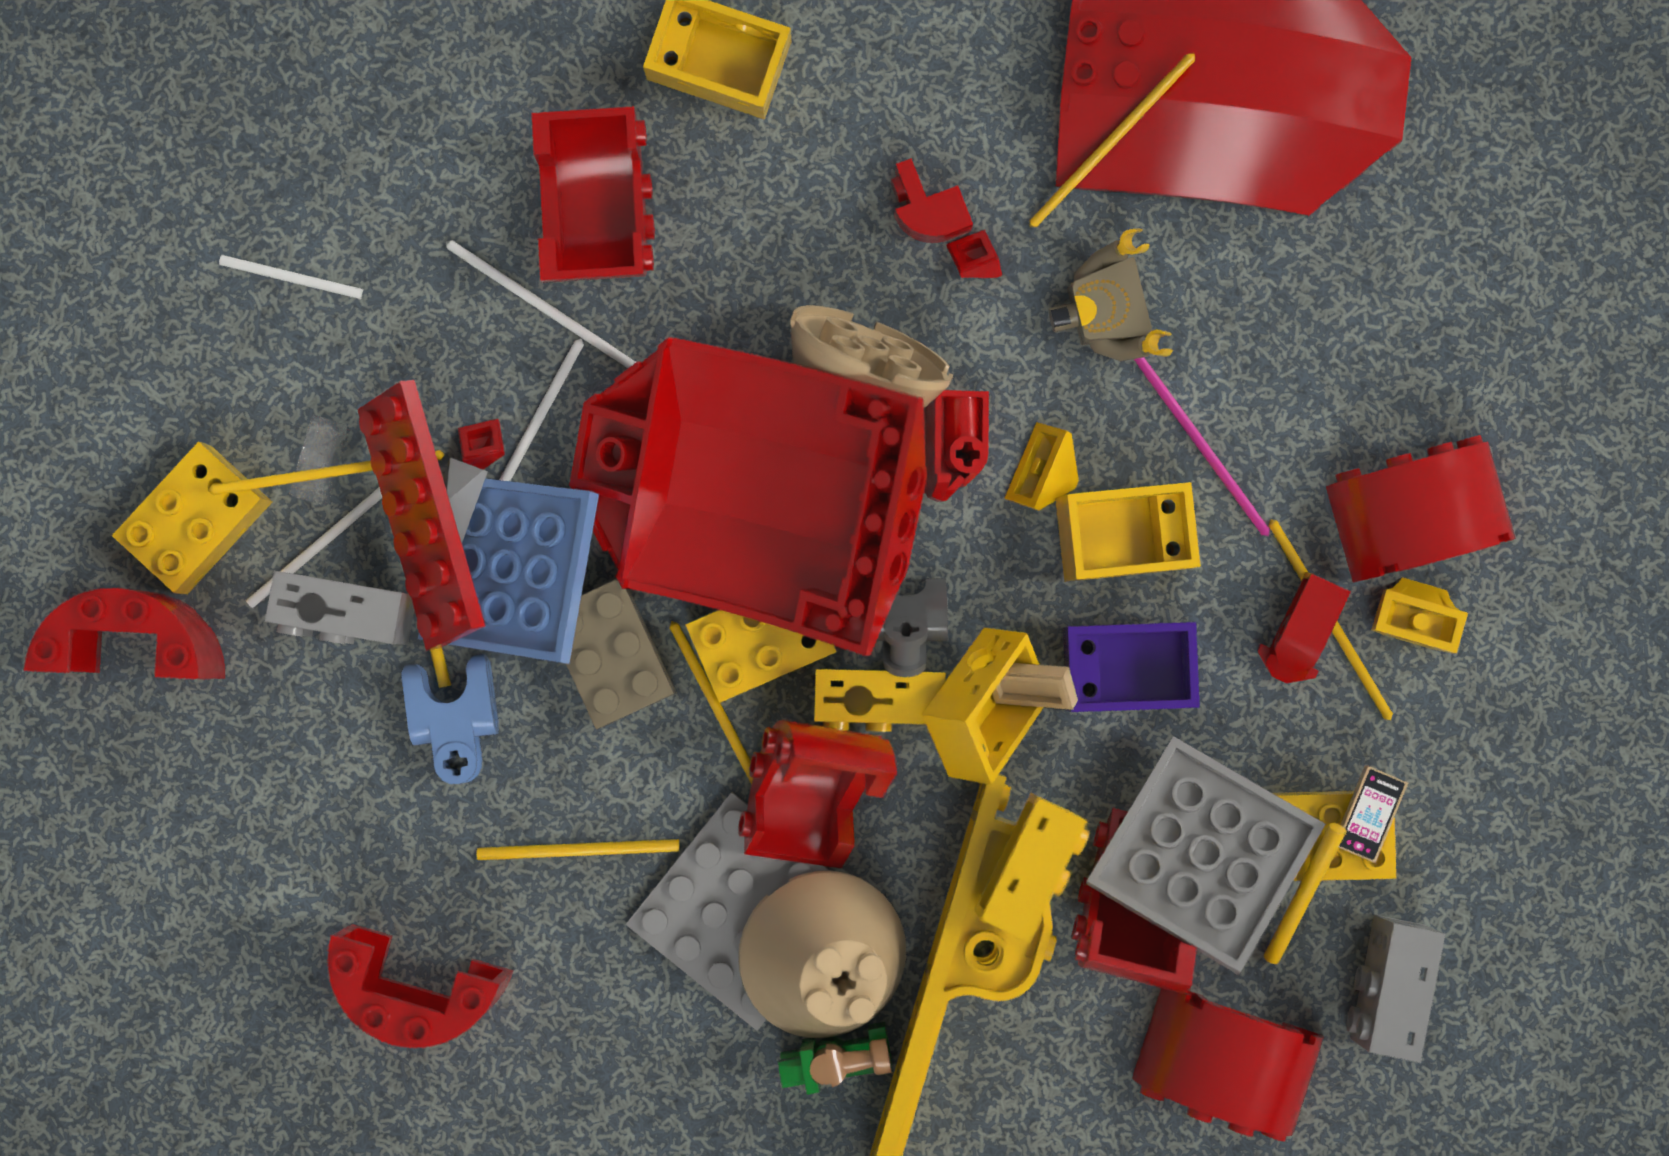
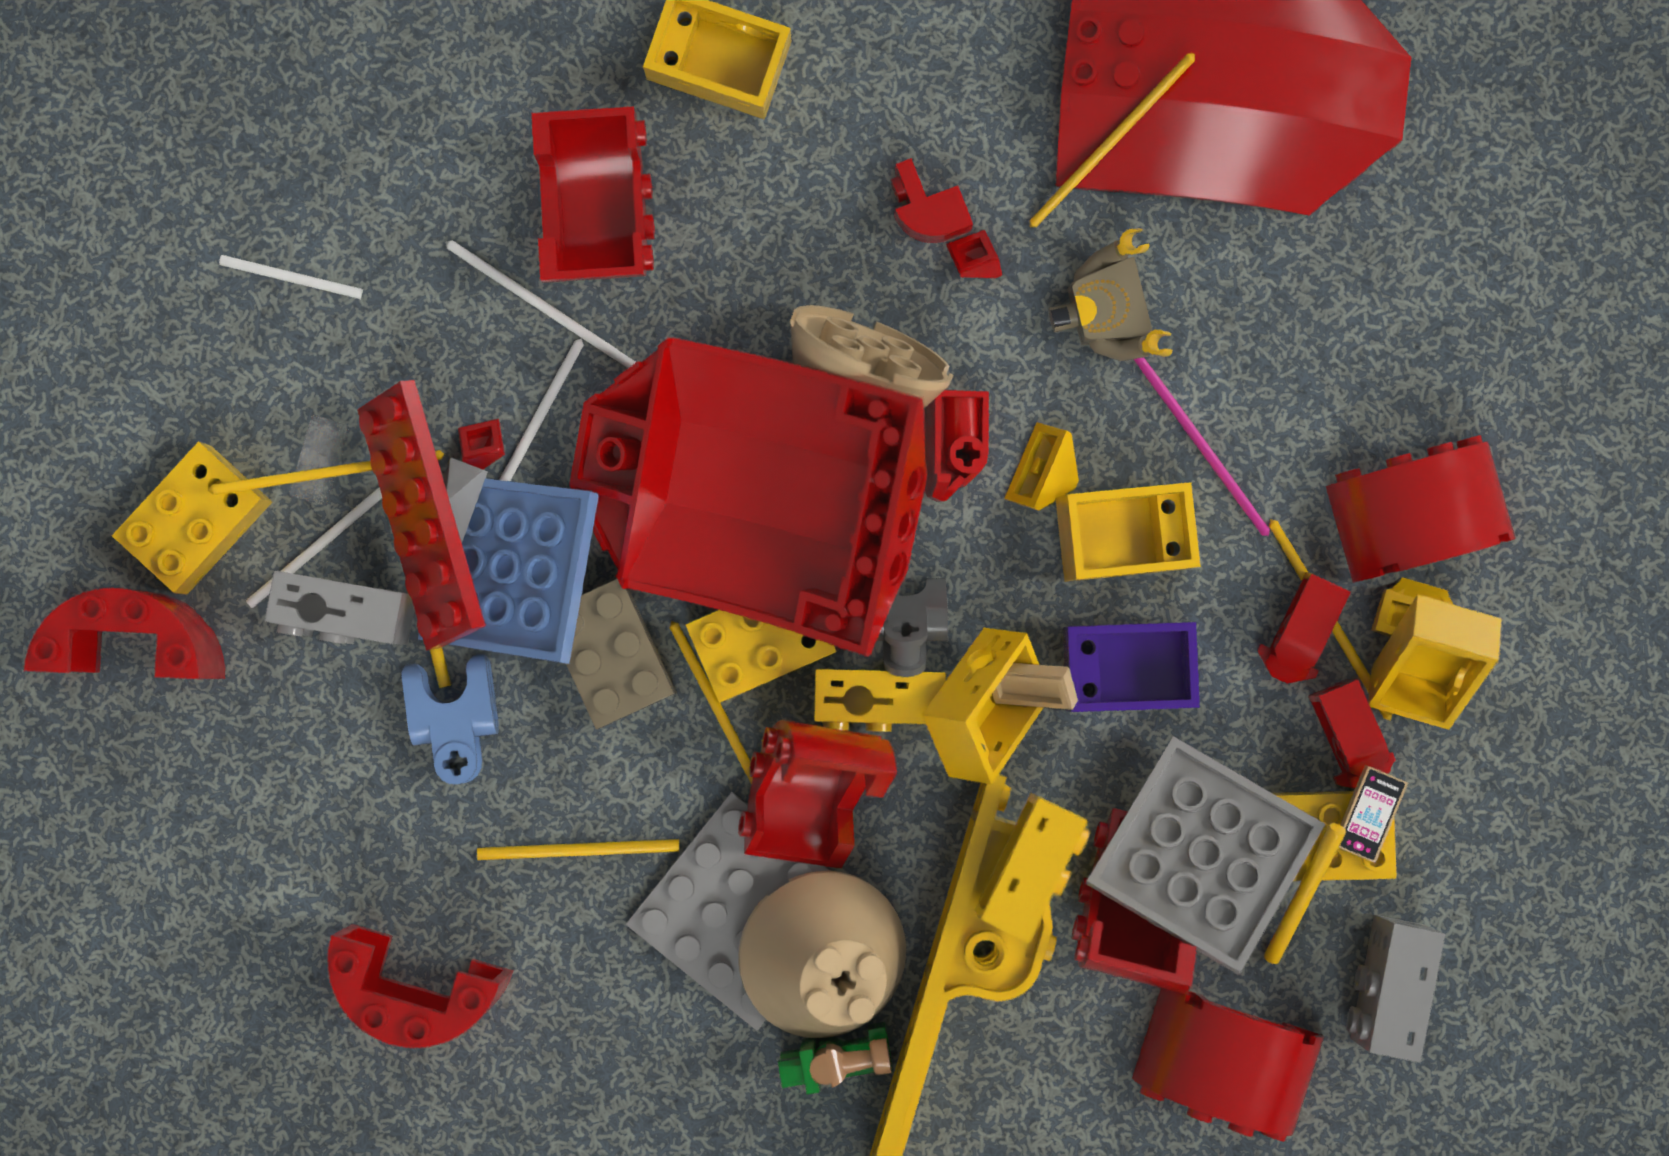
(1351, 731): none -> red piece
(1434, 662): none -> yellow piece

